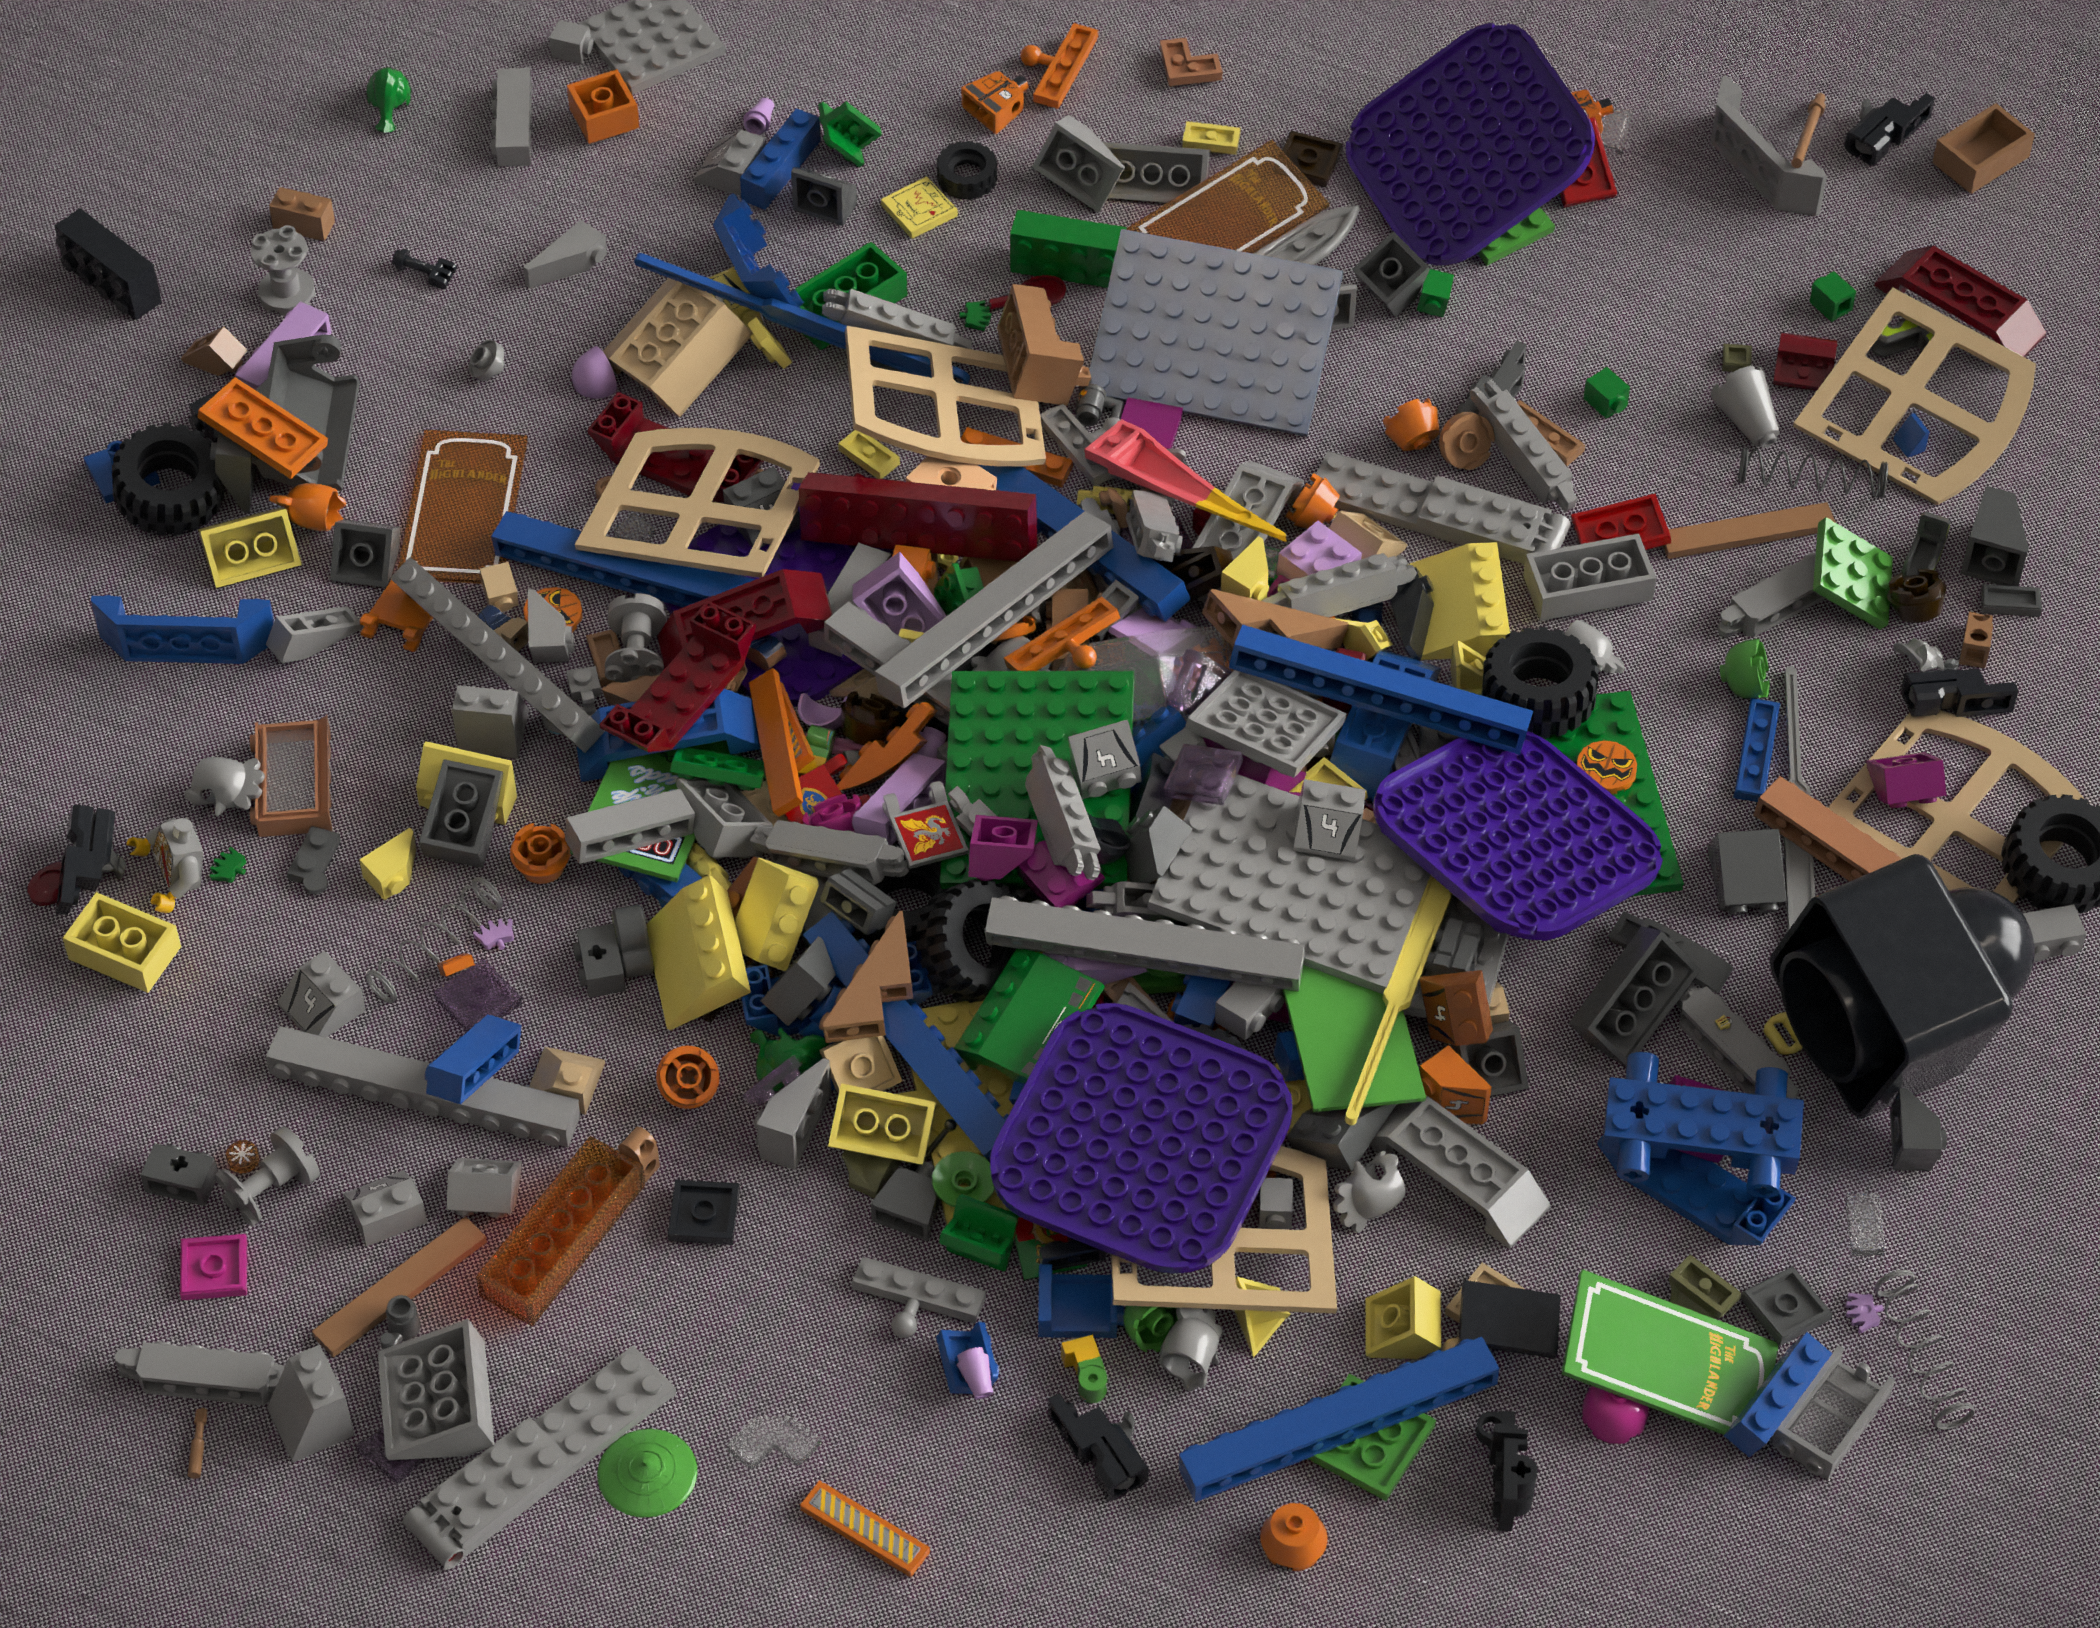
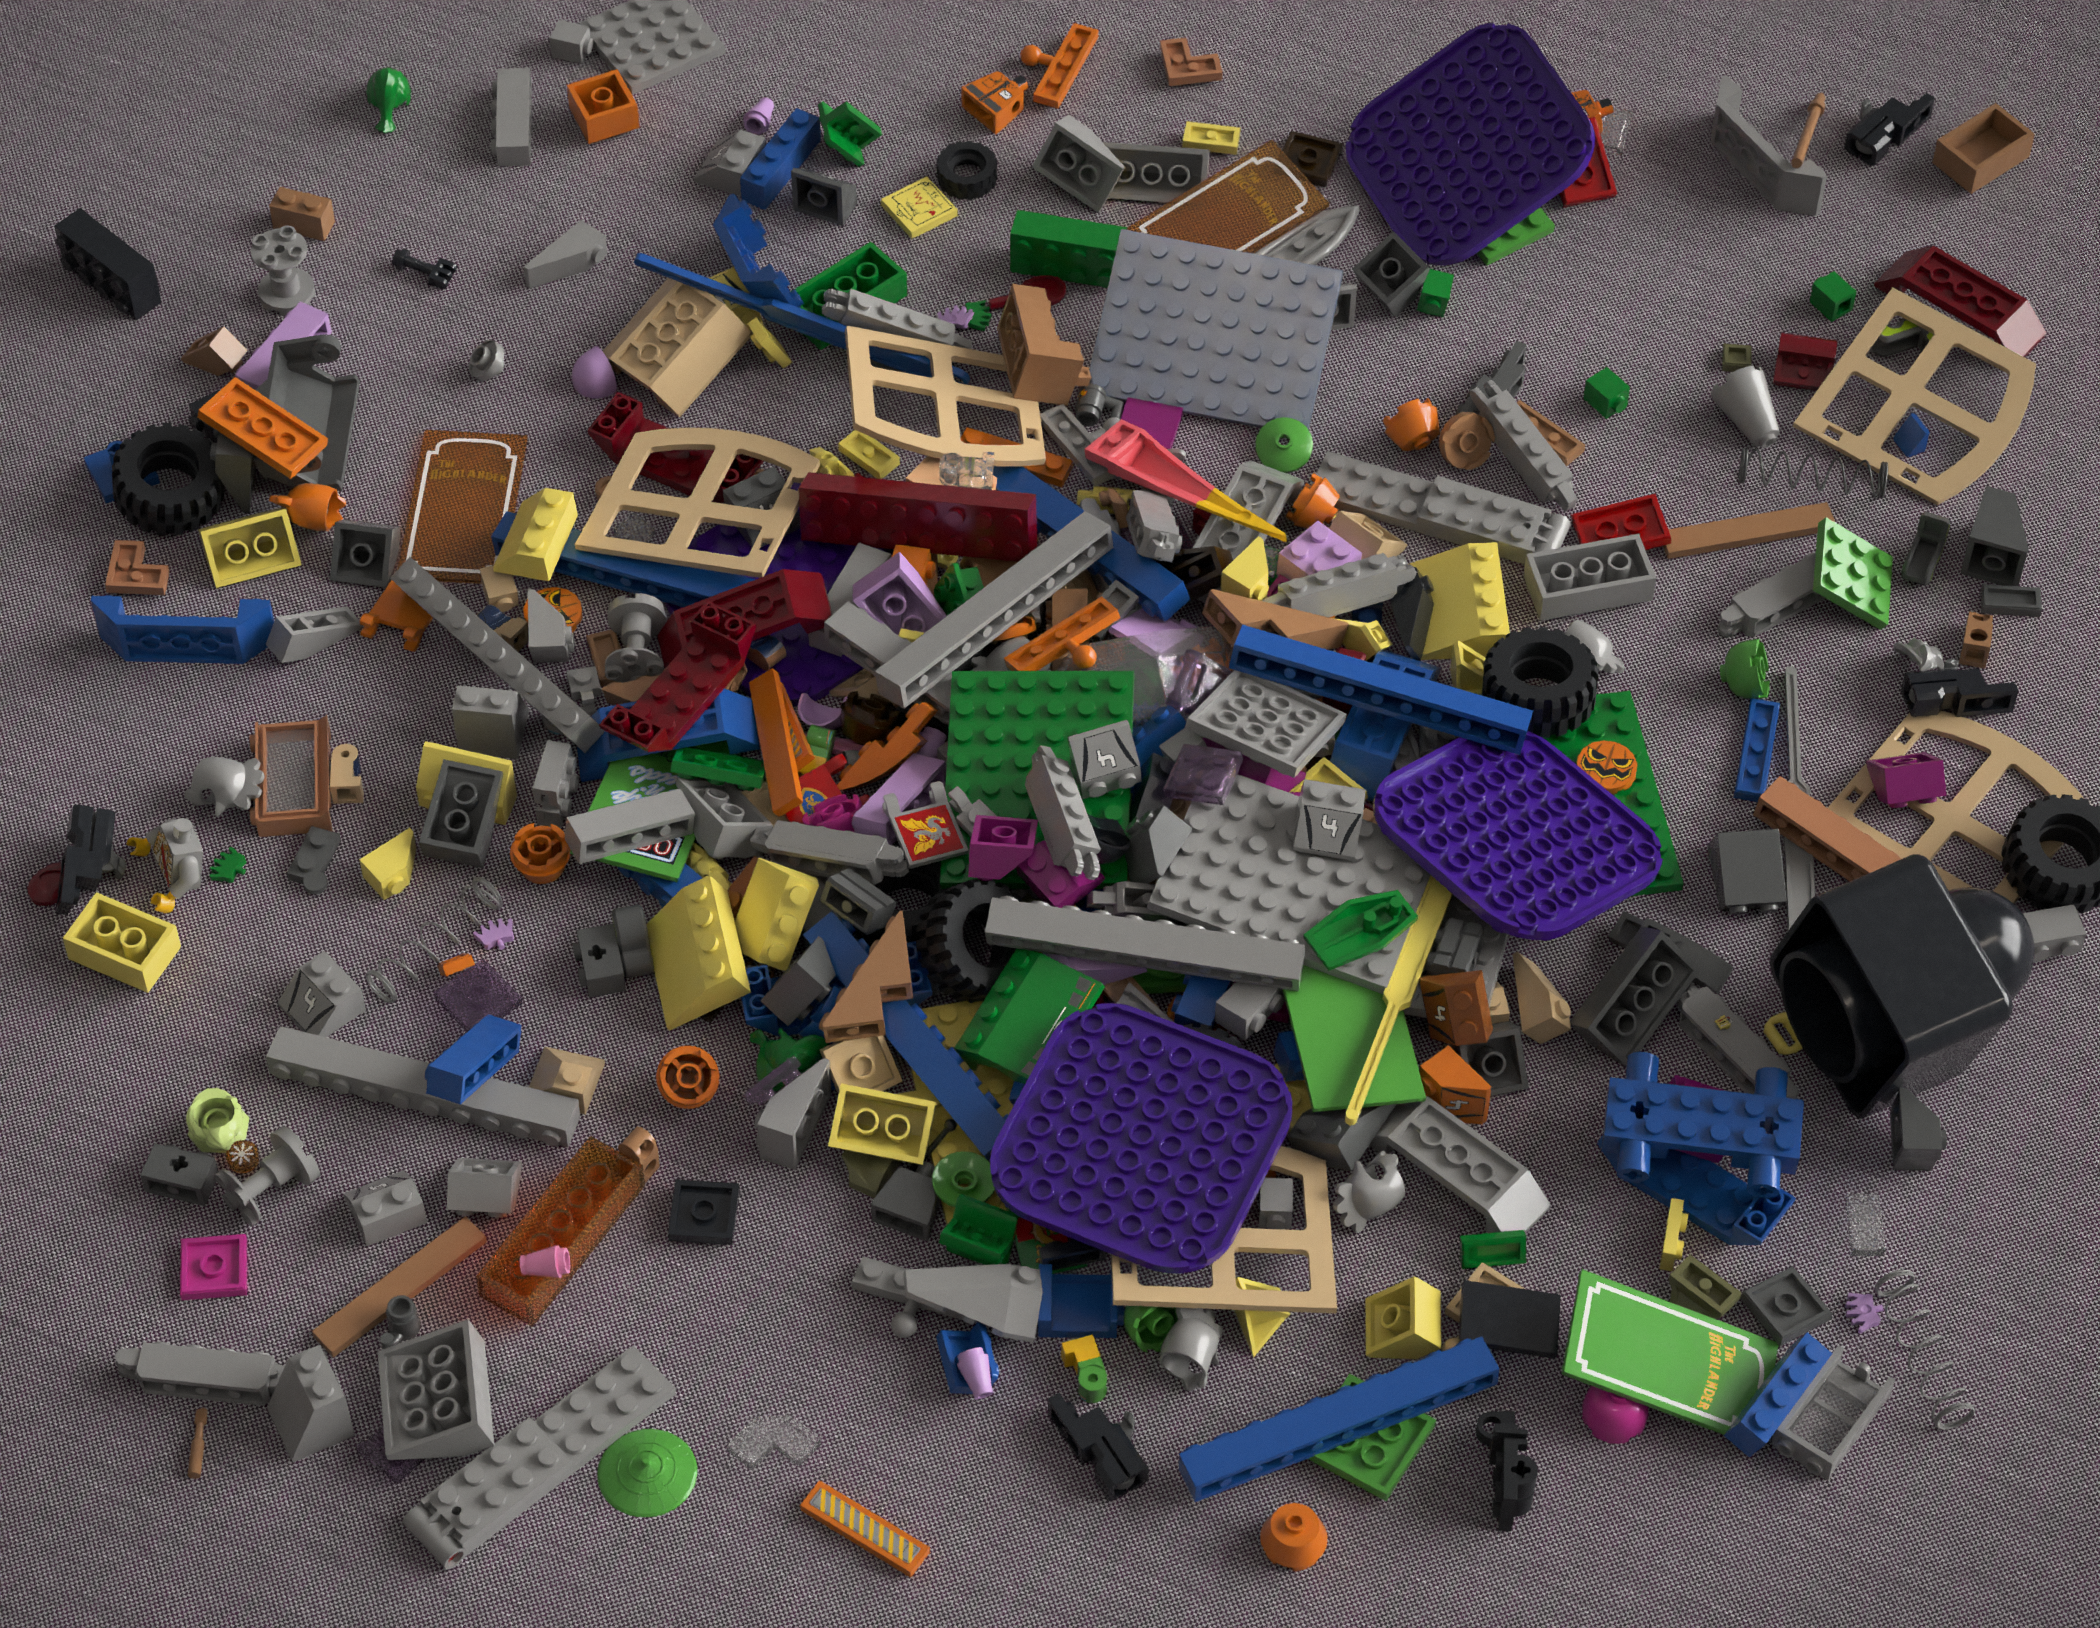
(130, 576): none -> nougat plate
(216, 1121): none -> yellowish green piece
(344, 778): none -> tan leg
(538, 535): none -> light yellow slope
(546, 1262): none -> bright pink cone
(557, 782): none -> light grey piece
(829, 463): none -> light yellow hinge
(957, 317): none -> lavender piece
(967, 471): none -> clear leg
(994, 1295): none -> light grey wedge
(1284, 457): none -> bright green dish
(1360, 928): none -> green piece
(1493, 1249): none -> green tile
(1541, 1007): none -> tan slope
(1672, 1246): none -> light yellow plate
(1917, 596): dark brown cone -> none

